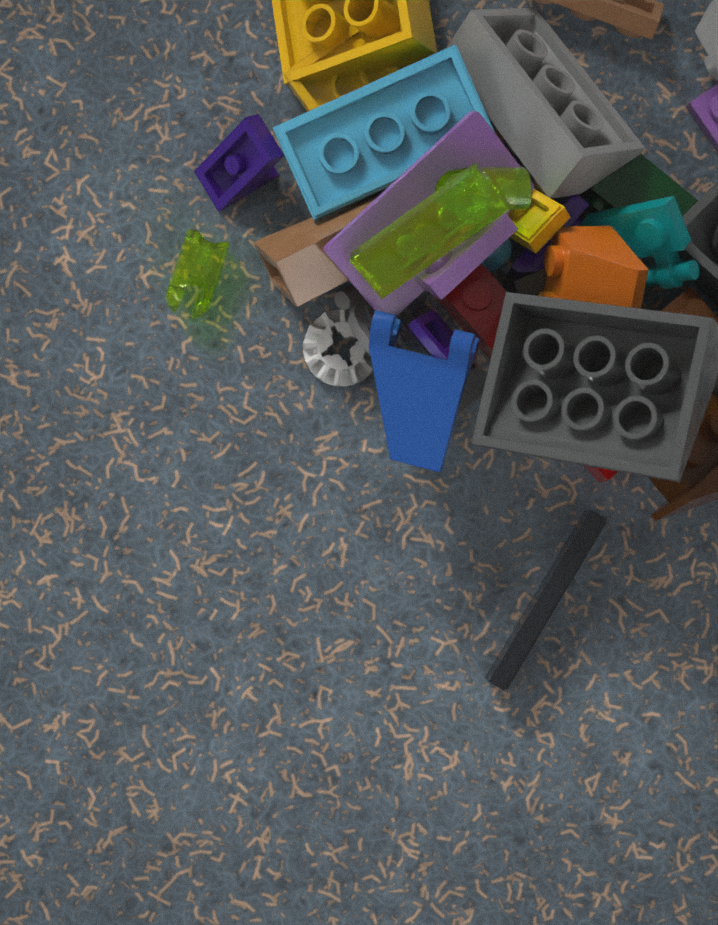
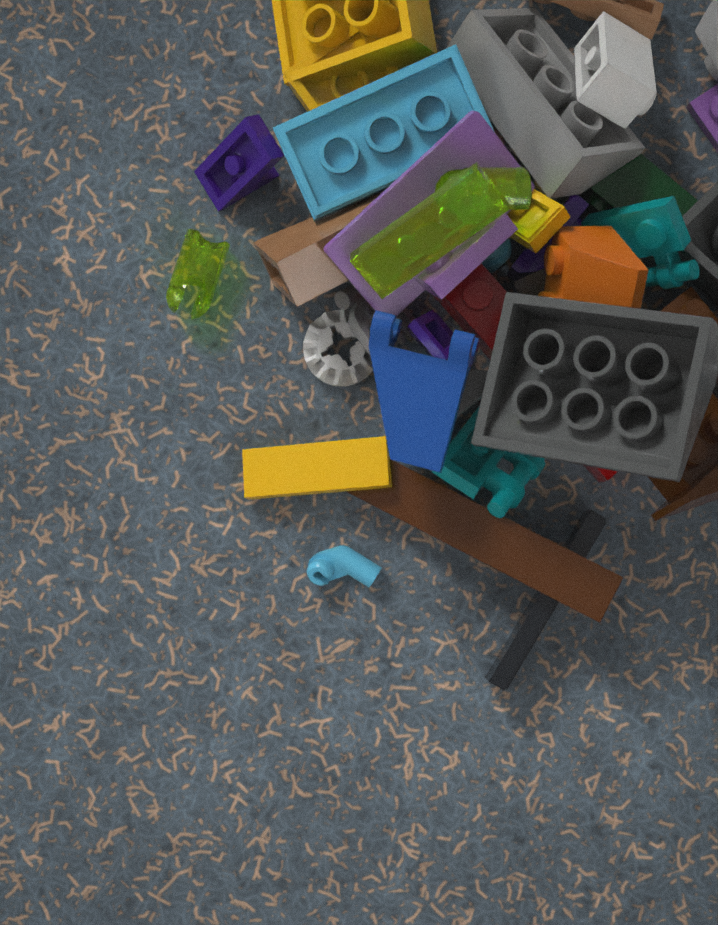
(316, 468): none -> yellow tile
(341, 562): none -> medium azure arm
(476, 467): none -> teal plate
(496, 541): none -> reddish brown tile
(615, 71): none -> white brick

